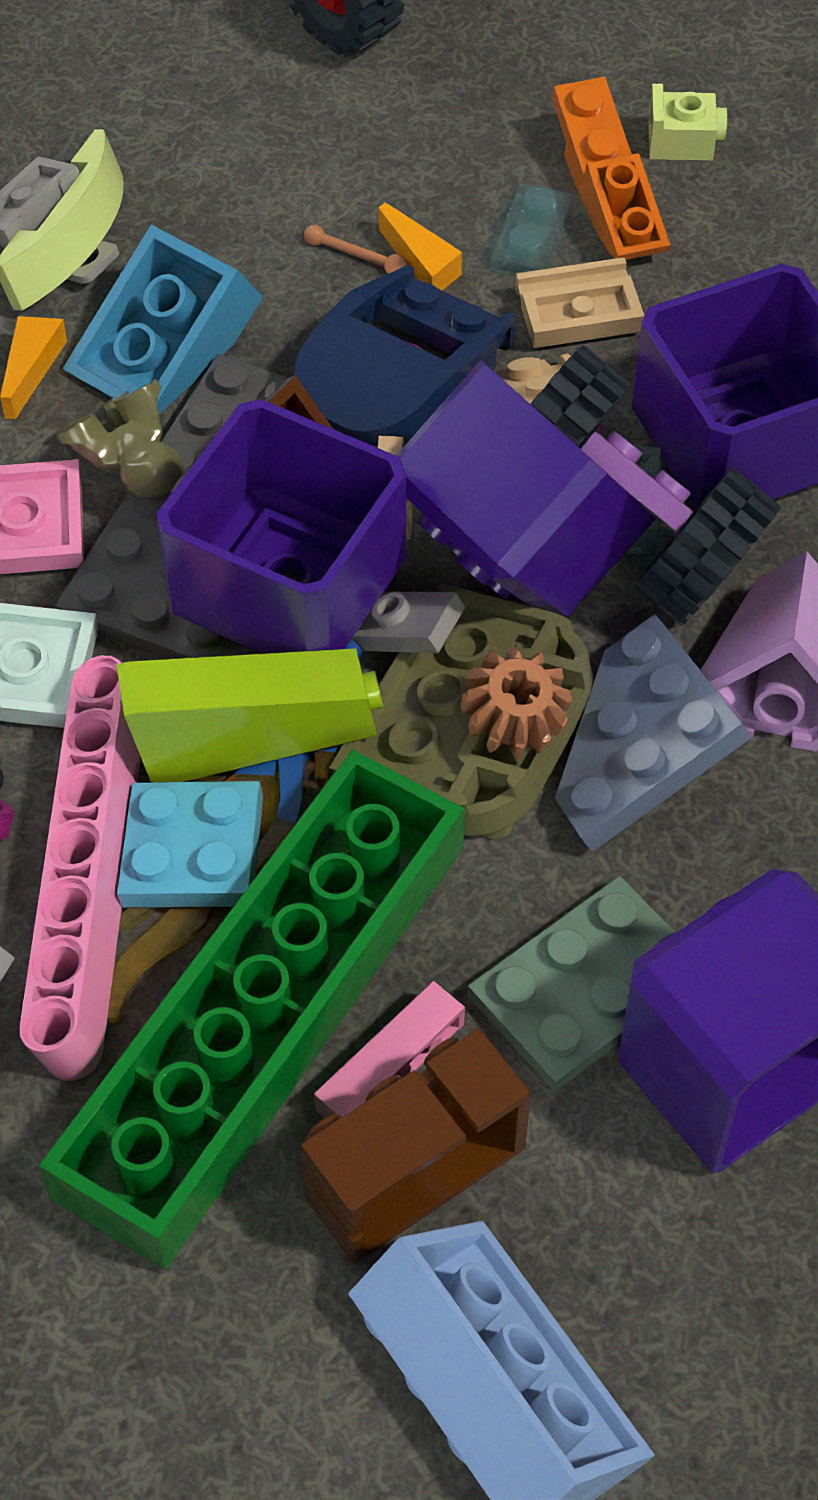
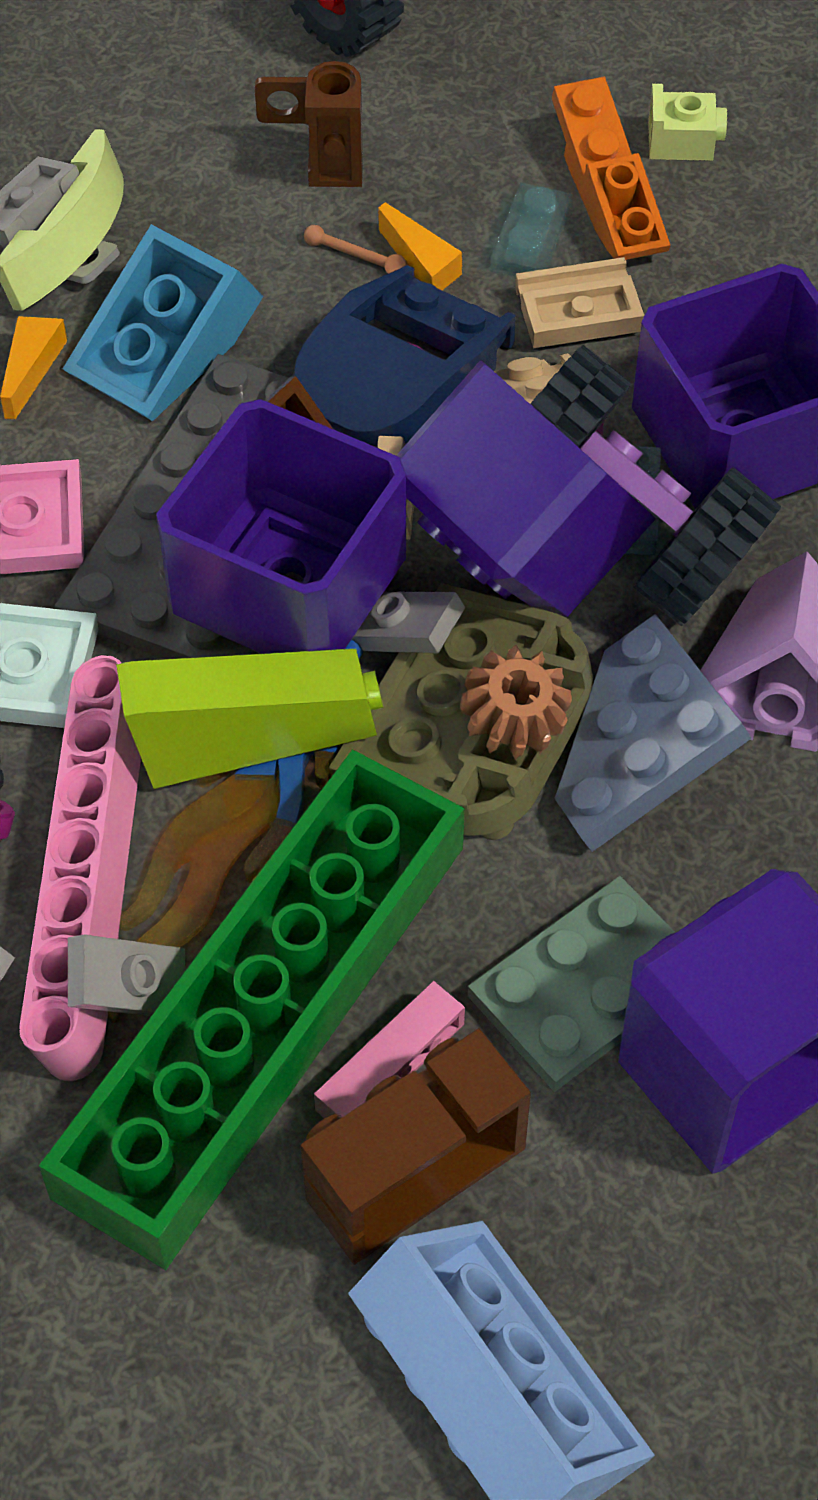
(121, 974): none -> light grey plate
(128, 443): olive animal -> none
(190, 843): medium azure plate -> none
(333, 109): none -> reddish brown piece

